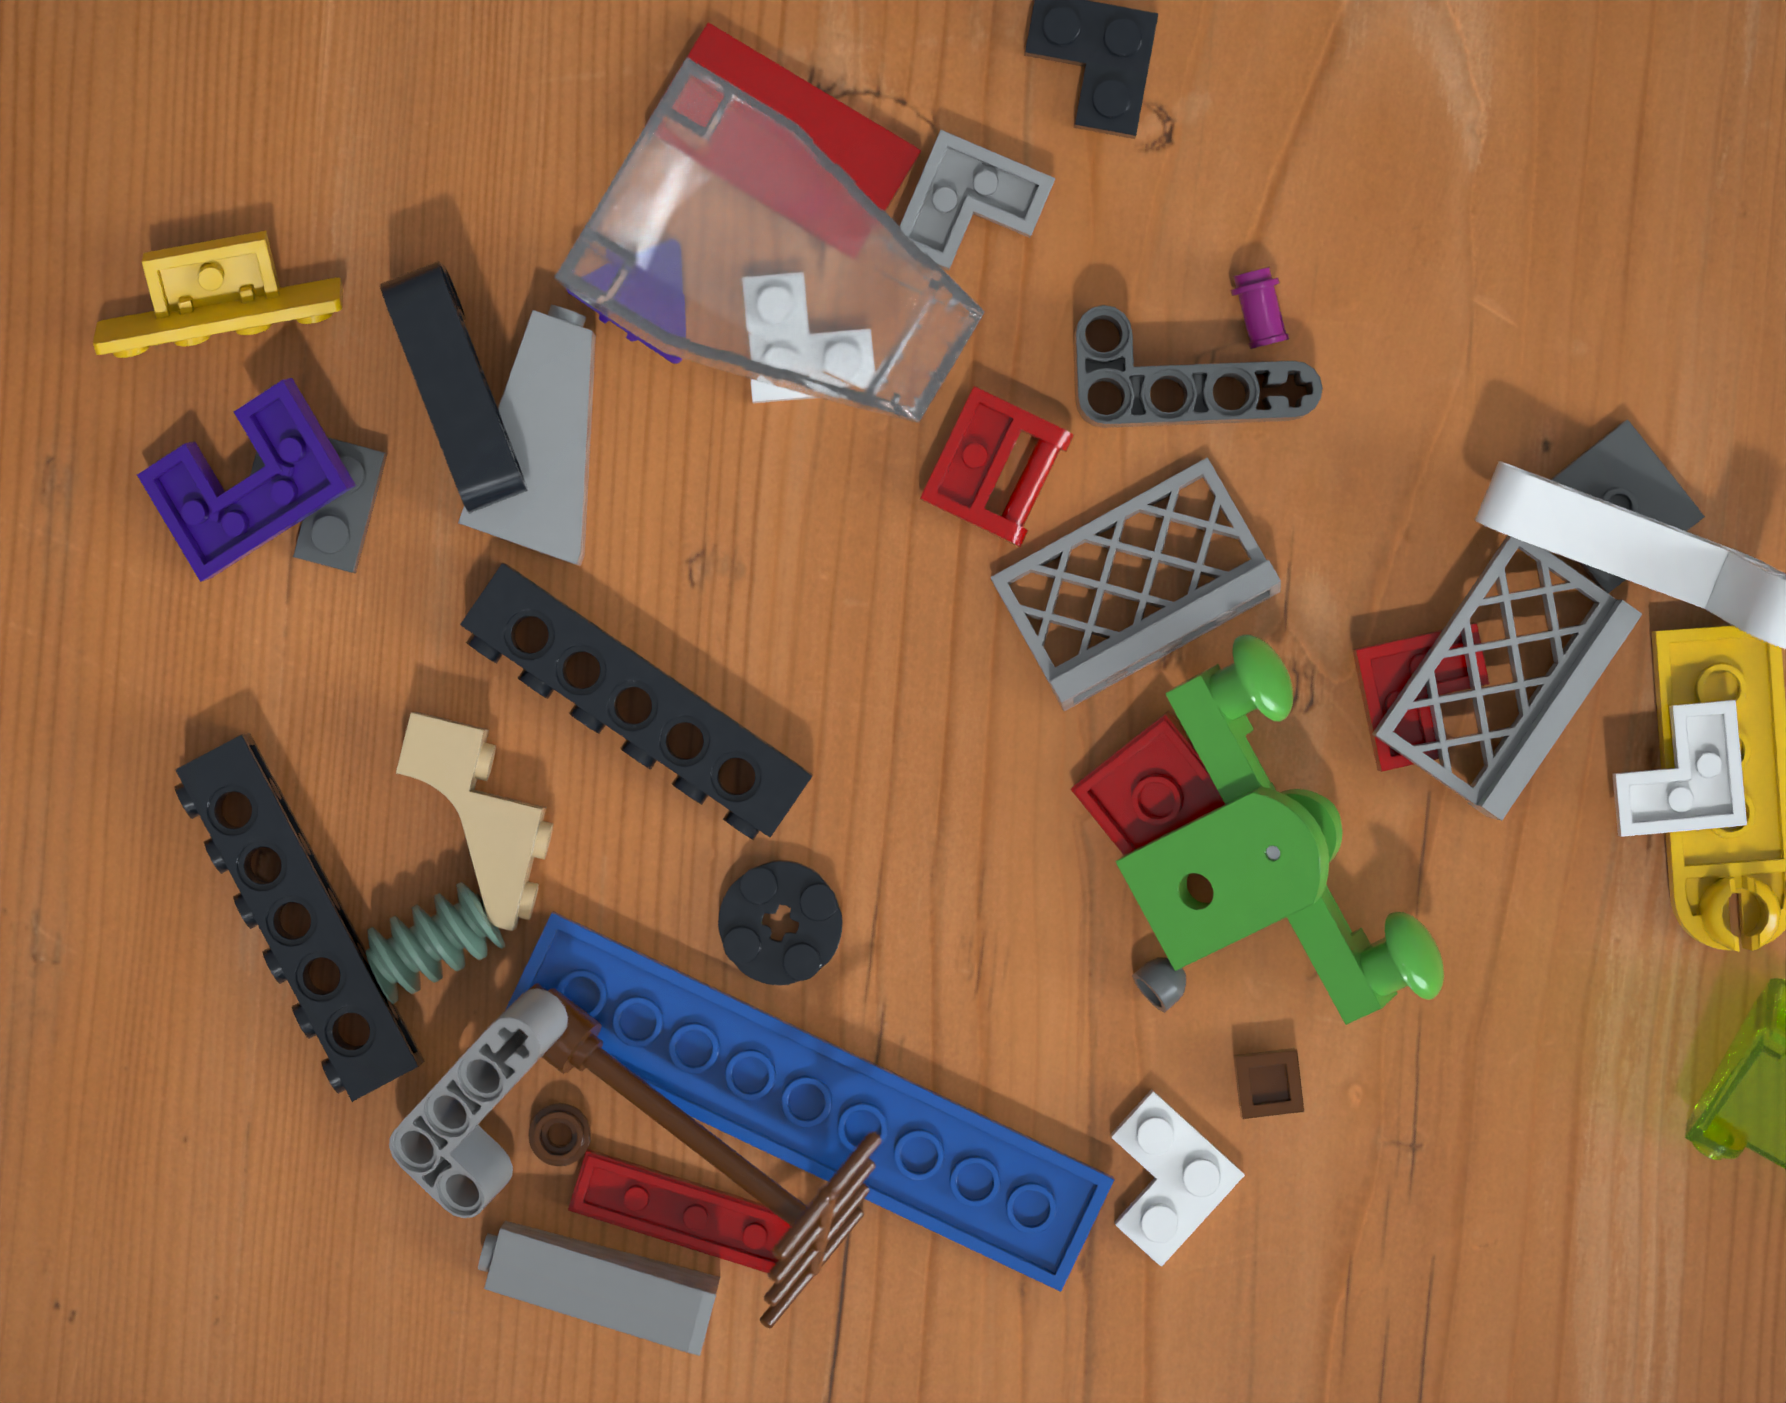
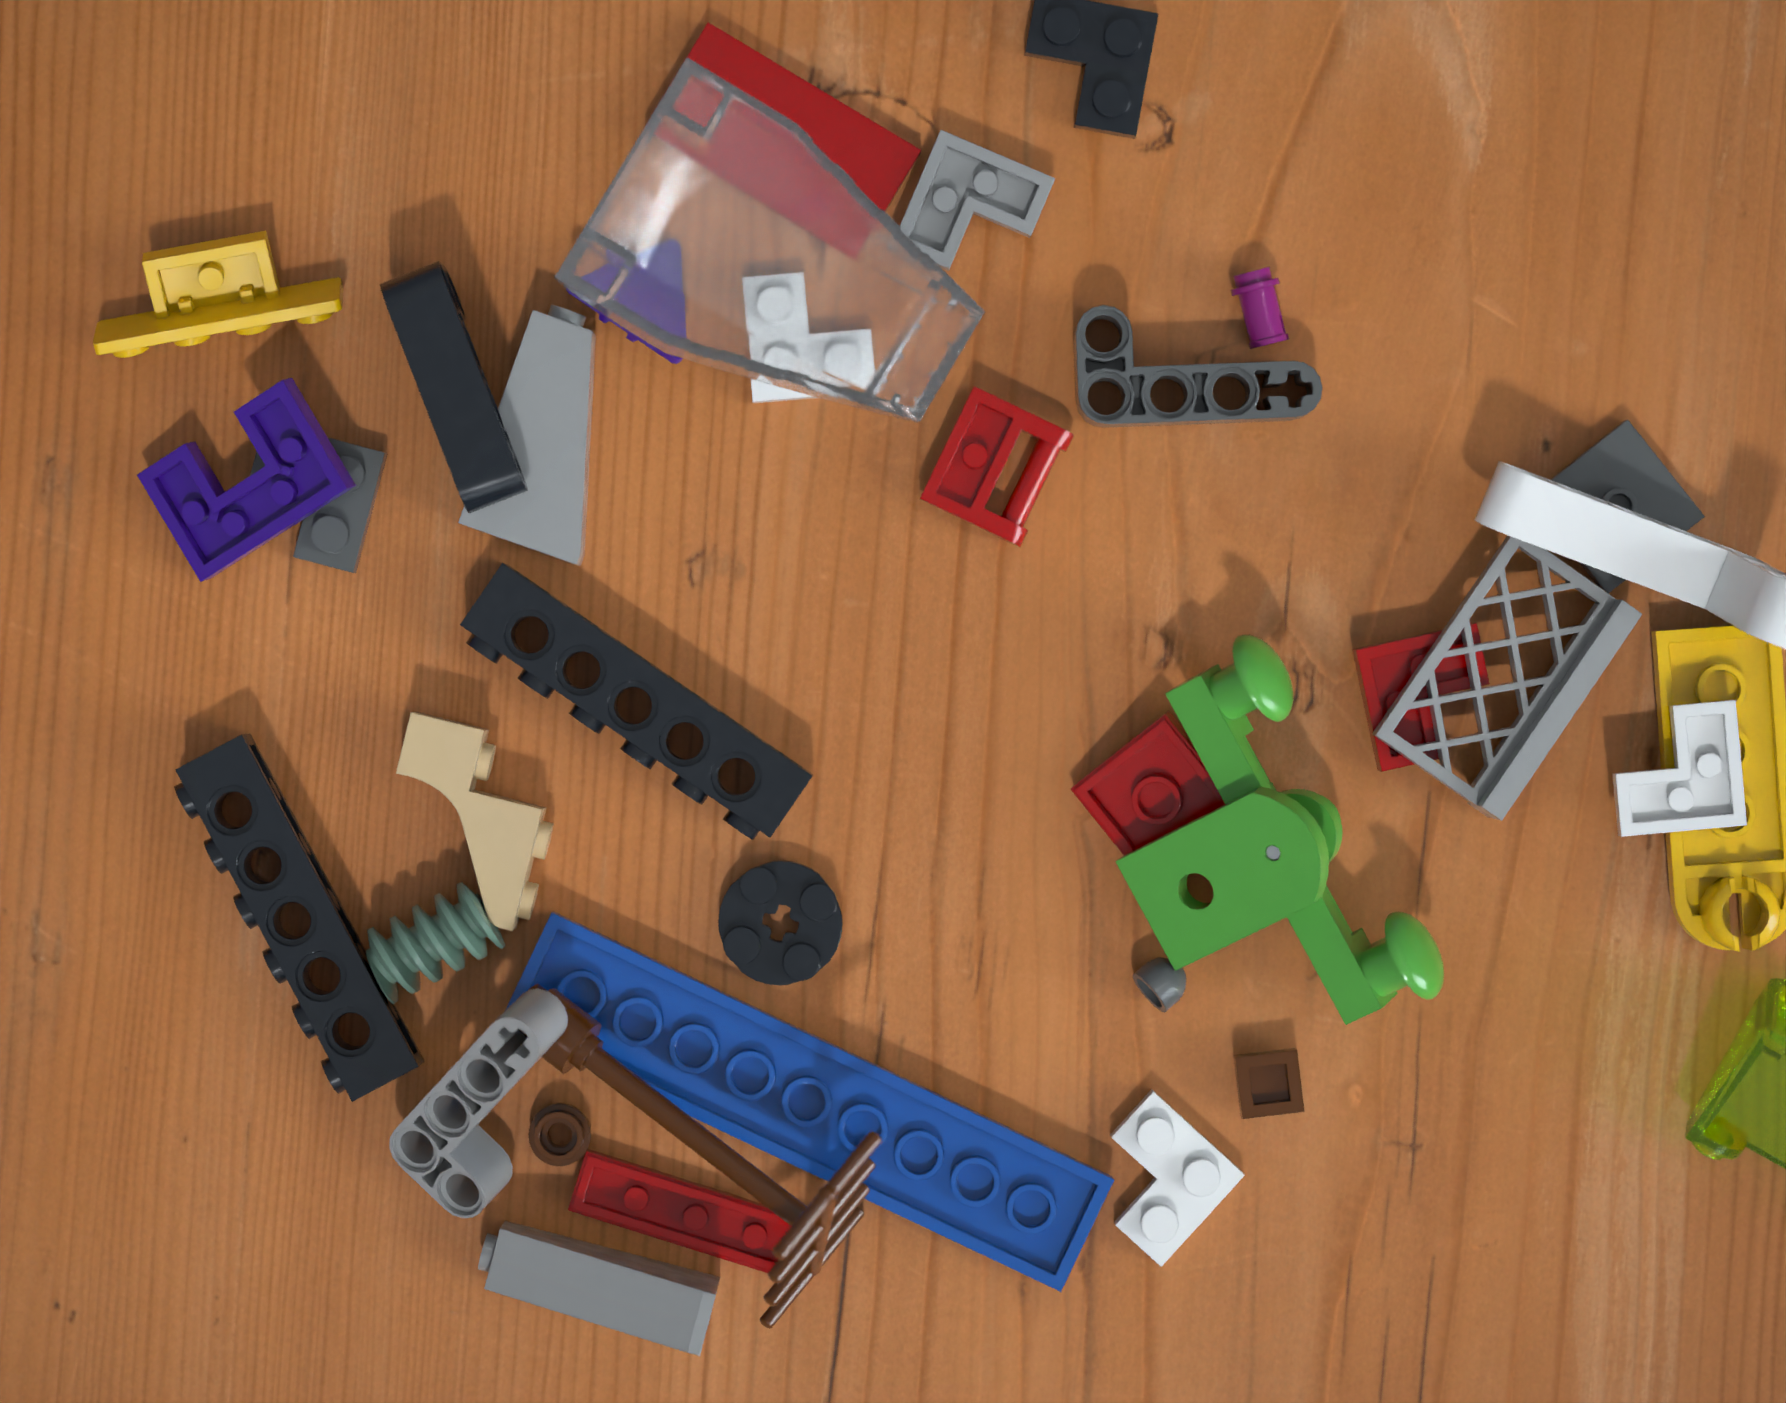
(1160, 632): light grey fence -> none

